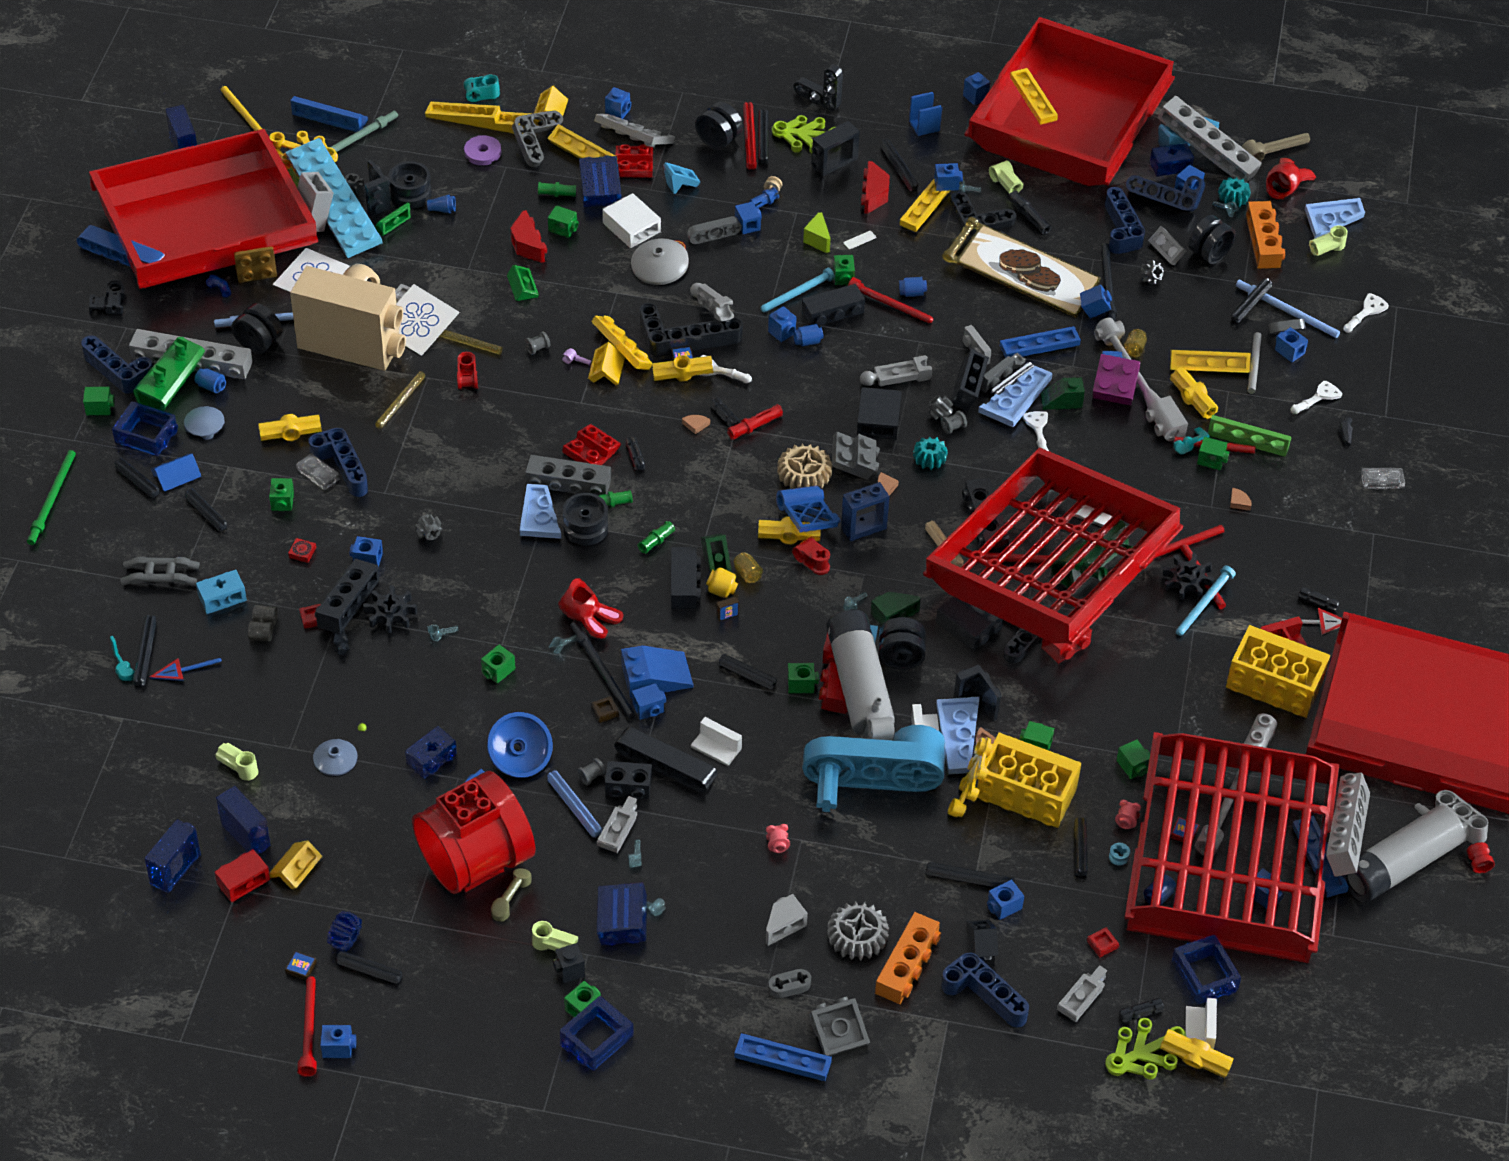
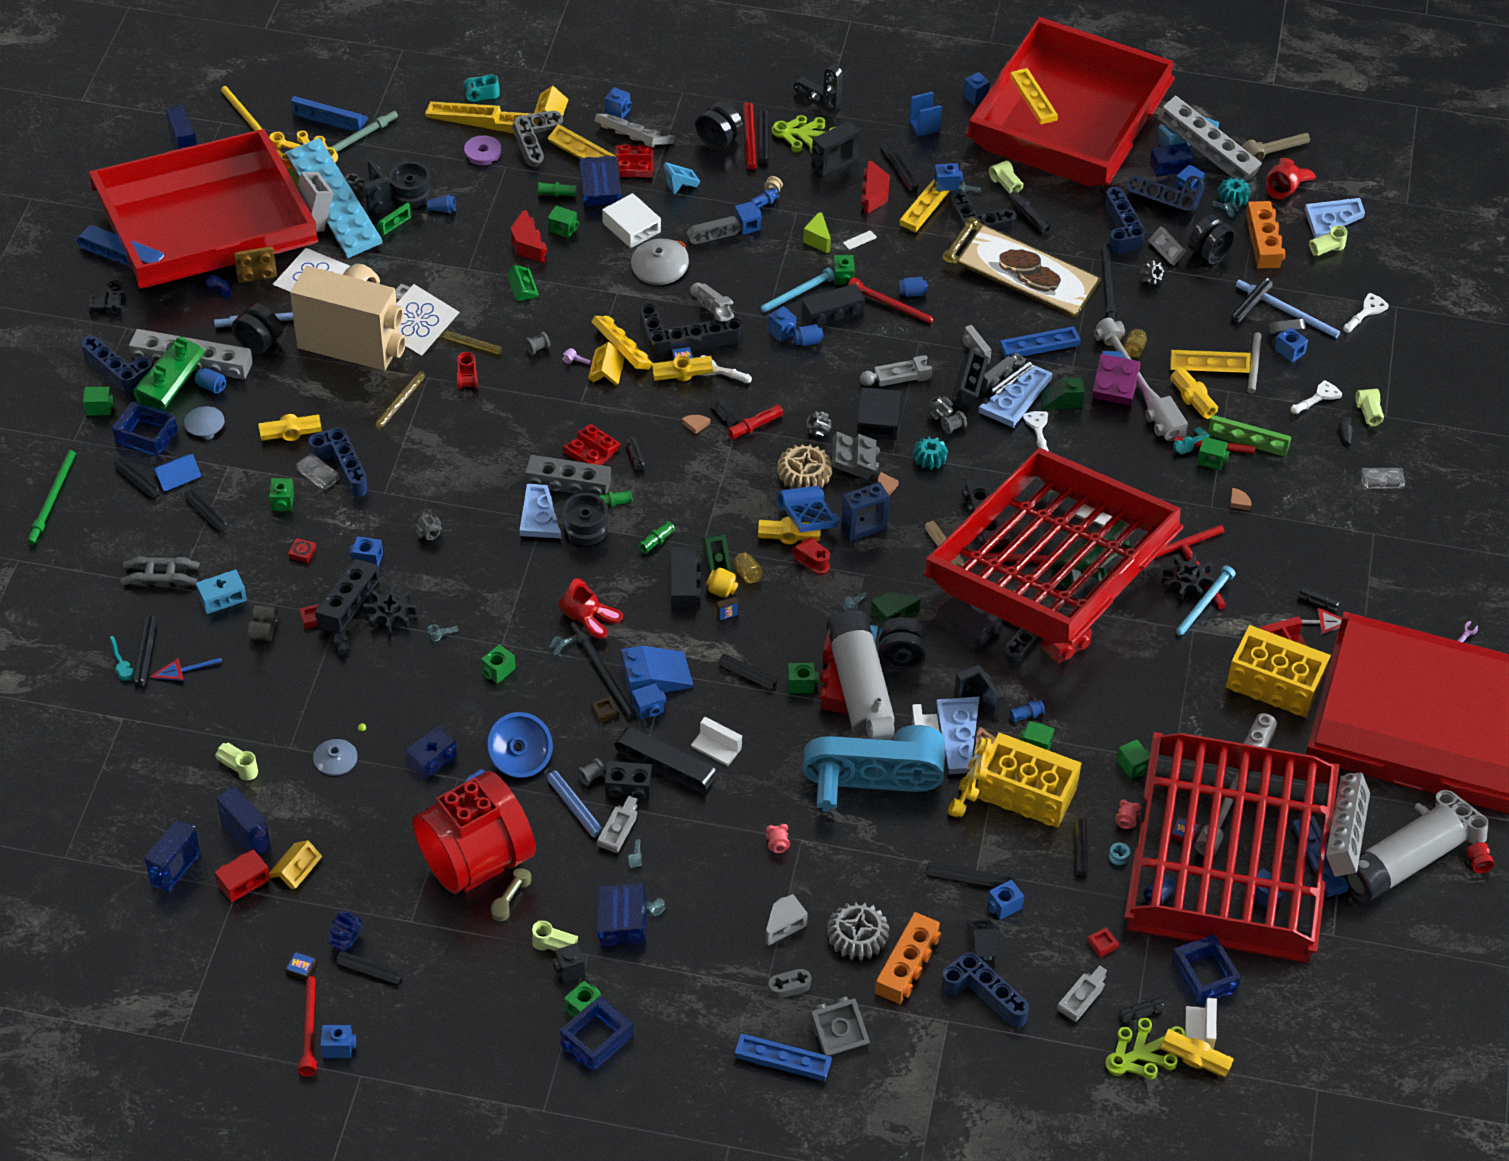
(819, 423): none -> dark grey gear
(1030, 710): none -> blue pin
(1095, 301): blue brick -> none
(1369, 402): none -> yellowish green piece
(1466, 633): none -> lavender hand

